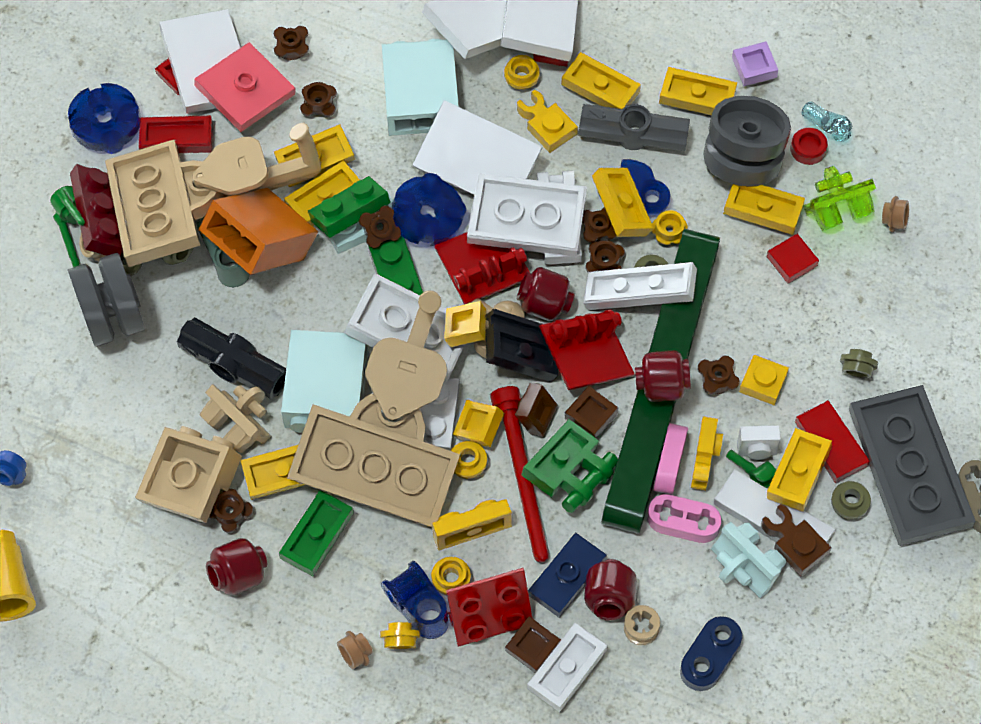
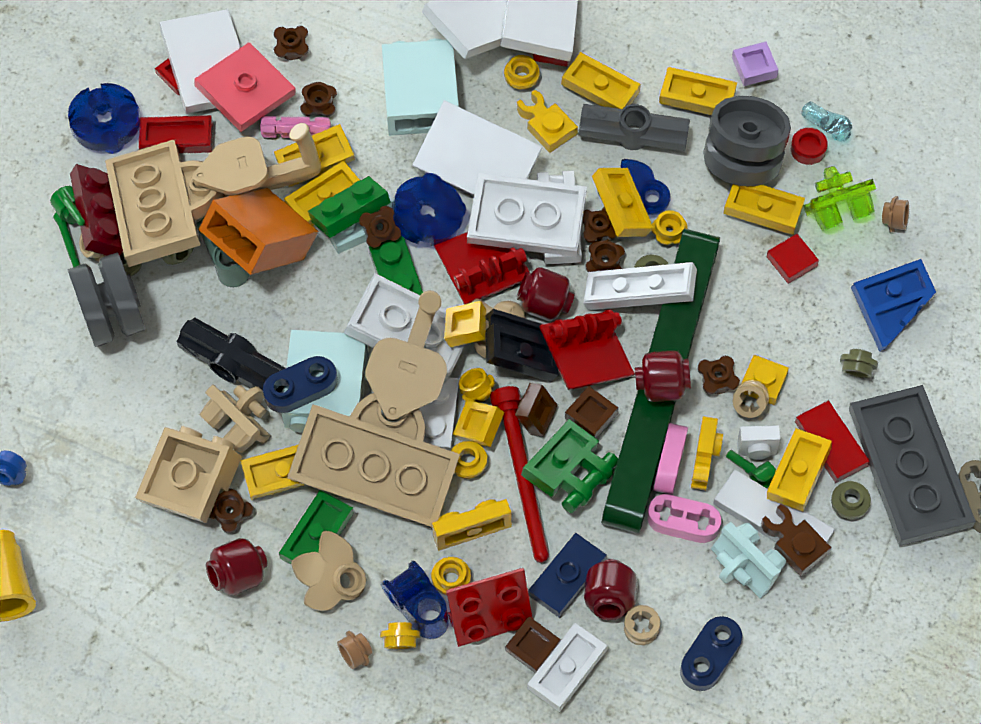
(271, 127): none -> bright pink axle
(302, 385): none -> dark blue plate
(323, 573): none -> tan plate
(476, 385): none -> yellow plate
(762, 400): none -> tan bush
(893, 299): none -> blue wing

